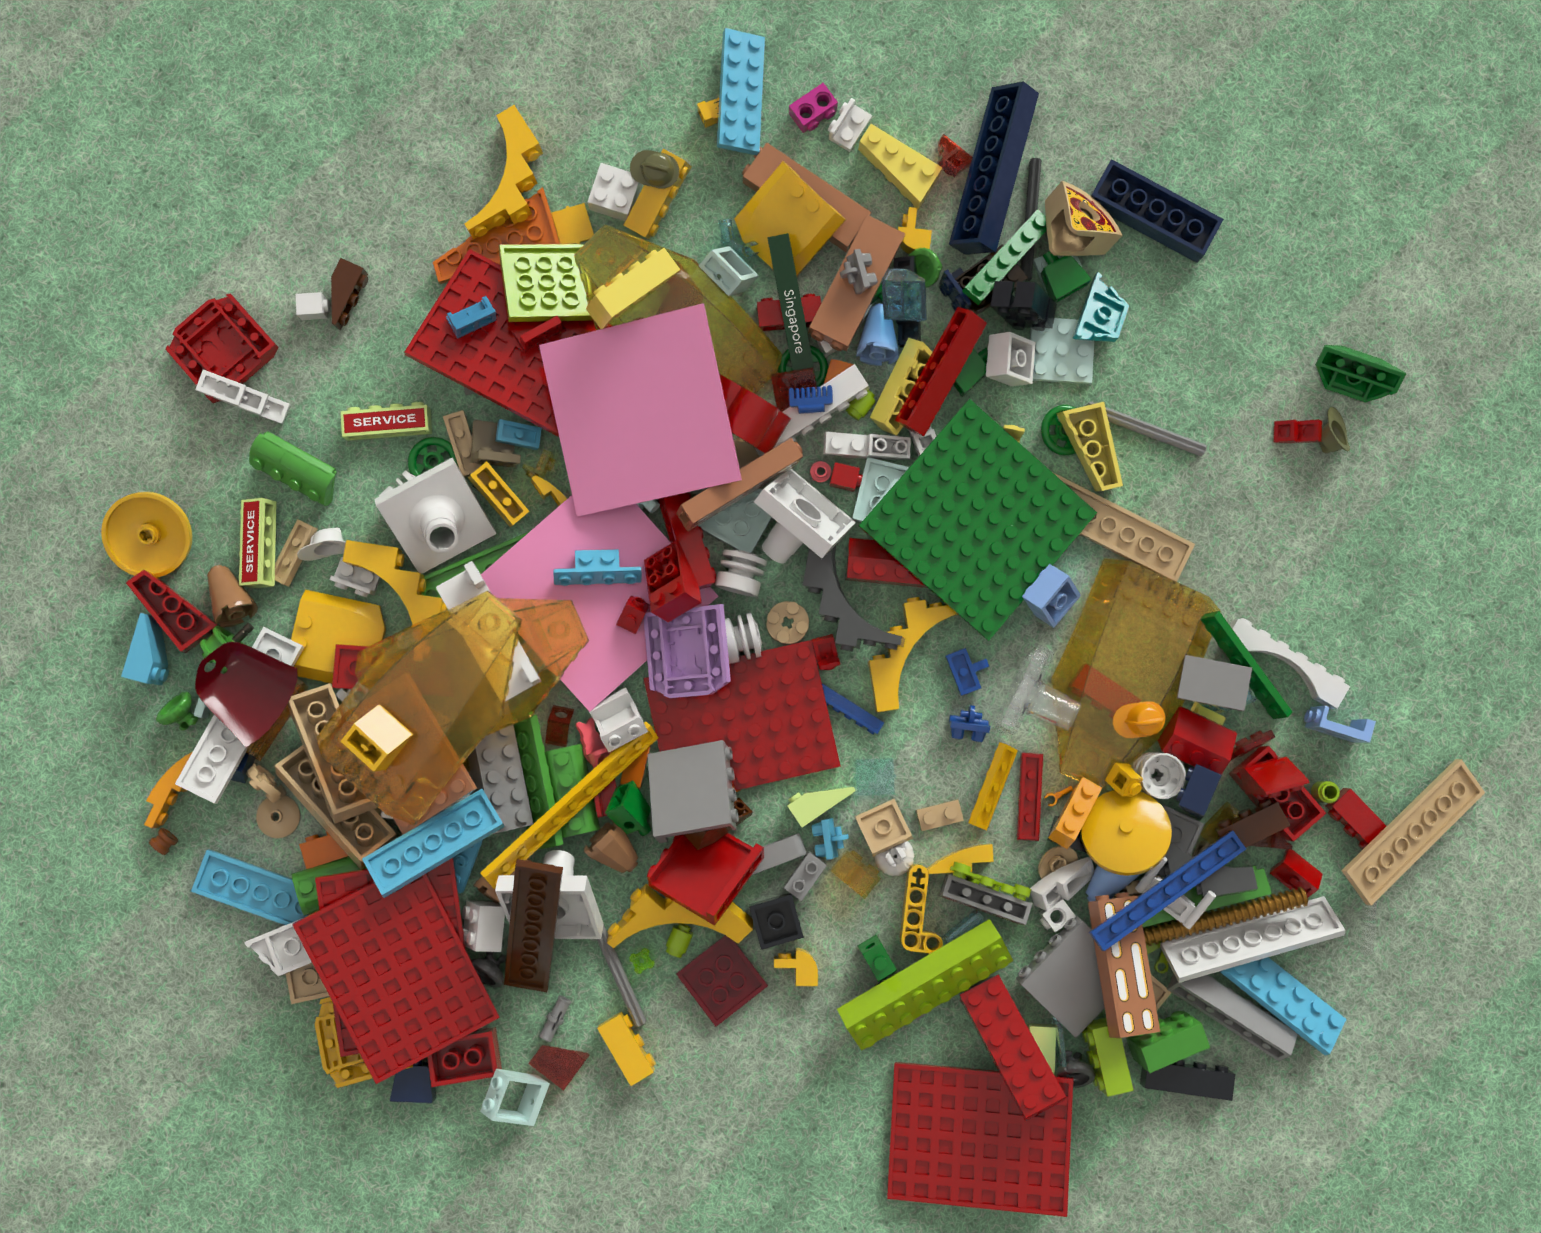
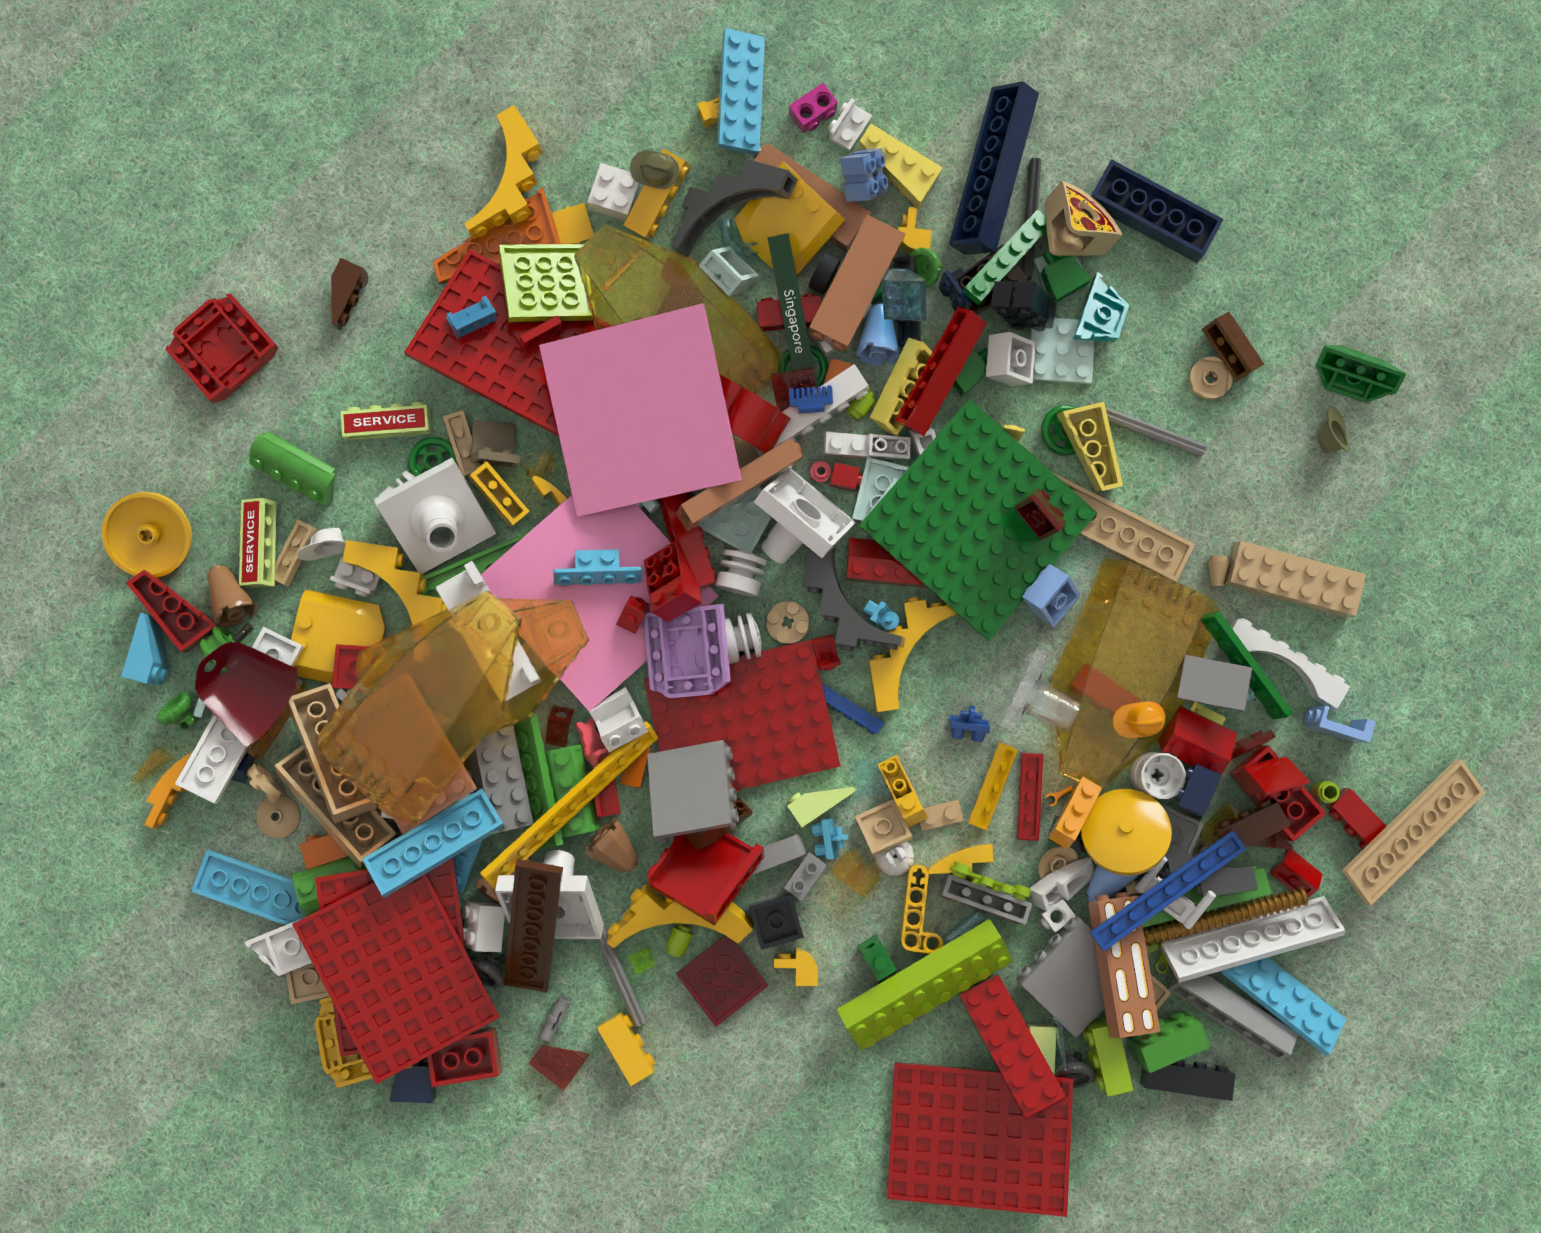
(155, 761): none -> clear yellow piece
(163, 841): dark orange wheel -> none
(242, 397): white slope -> none
(312, 306): white brick -> none
(377, 738): yellow slope -> none
(518, 434): medium azure plate -> none
(527, 1110): light aqua window -> none
(629, 809): green torso -> none
(631, 287): light yellow wedge -> none
(704, 207): none -> dark grey arch
(824, 272): none -> black tyre
(856, 271): light grey hips -> none
(864, 174): none -> medium blue brick
(881, 616): none -> medium azure hips
(902, 791): none -> yellow slope
(952, 157): clear red wing -> none
(964, 671): blue plate -> none
(1040, 514): none -> slope
(1124, 780): yellow brick -> none
(1215, 389): none -> tan plate
(1218, 569): none -> tan cone
(1232, 346): none -> reddish brown brick
(1294, 579): none -> tan brick
(1298, 431): red slope -> none

